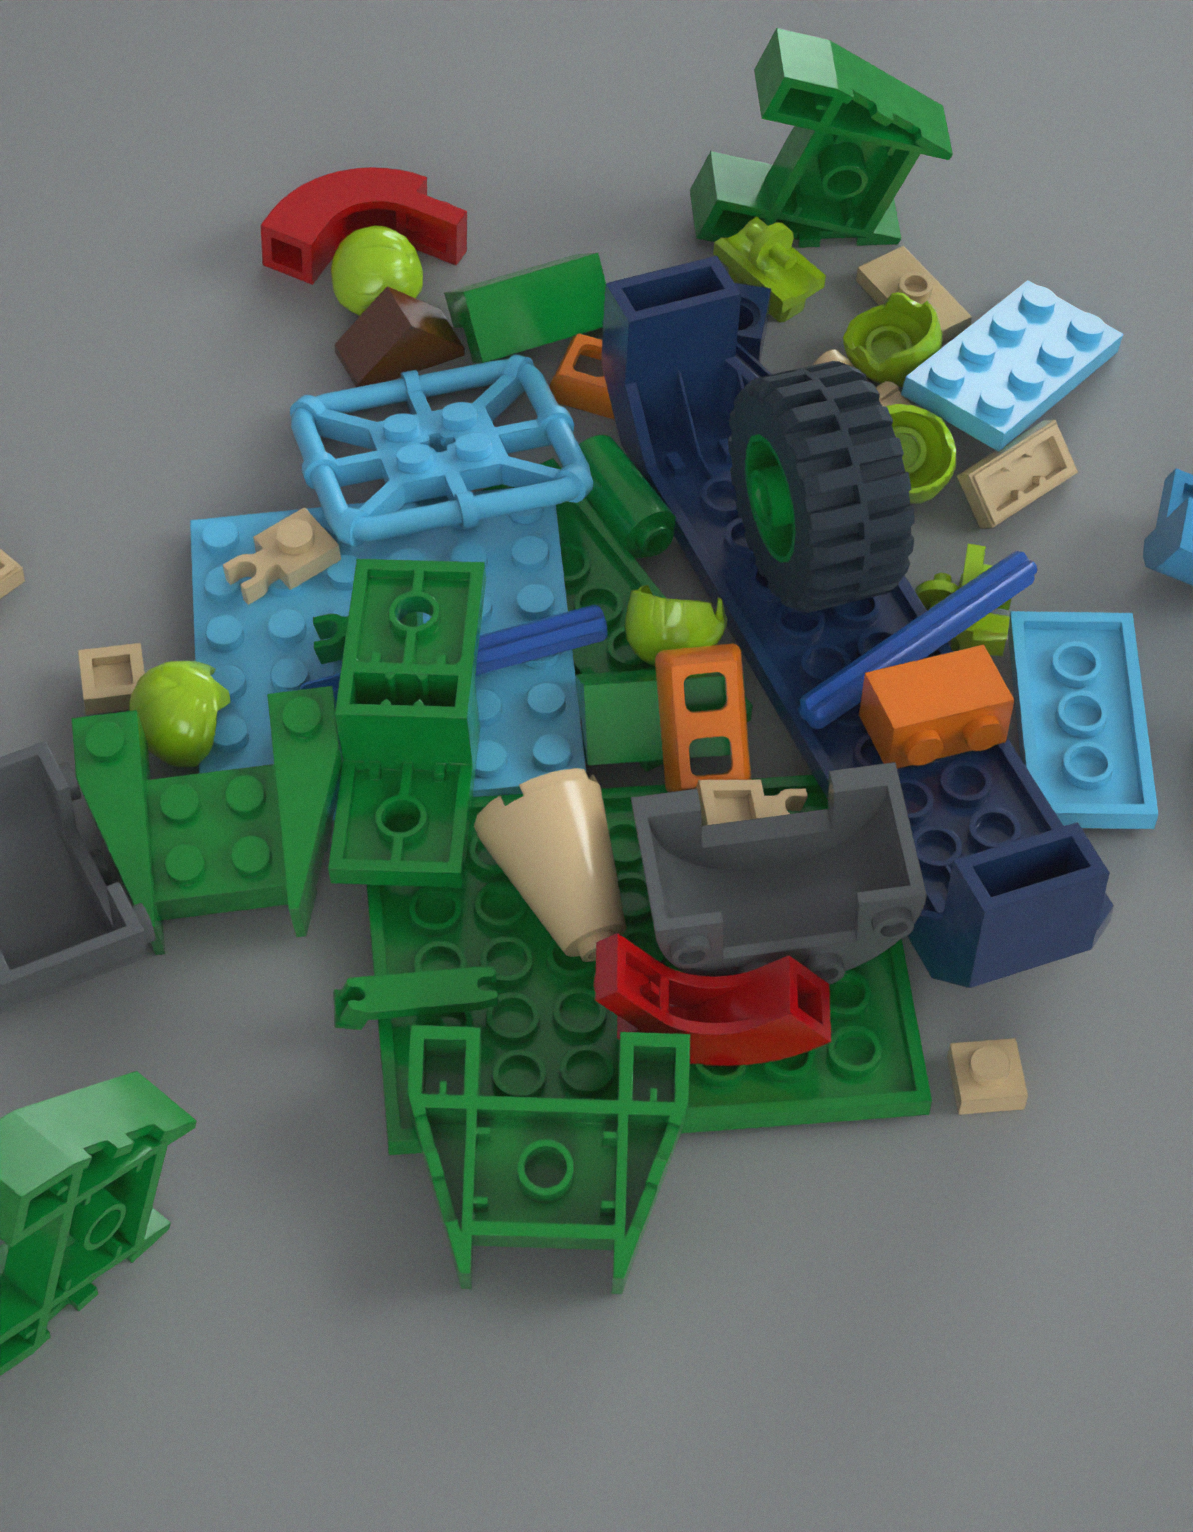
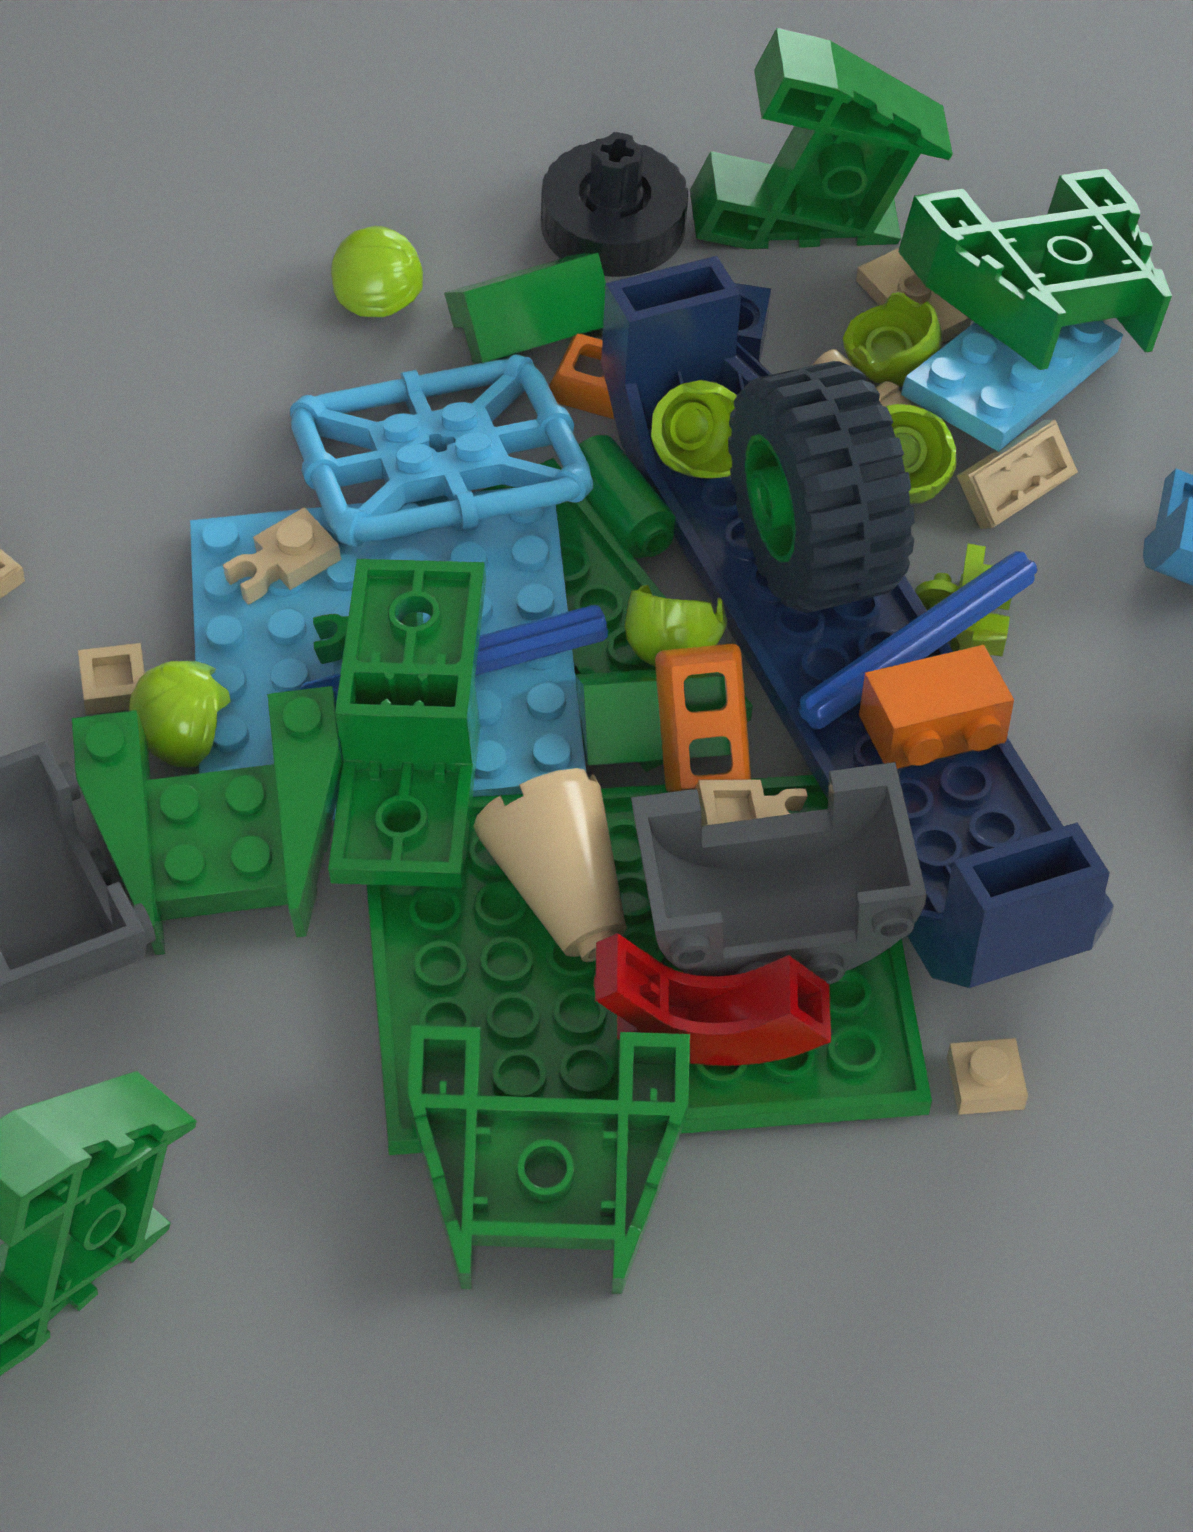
(315, 217): red arch -> none
(395, 338): reddish brown slope -> none
(413, 994): green piece -> none
(615, 181): none -> black piece
(694, 429): none -> lime hair
(766, 259): lime hips -> none
(1043, 270): none -> green wedge
(1083, 716): medium azure plate -> none

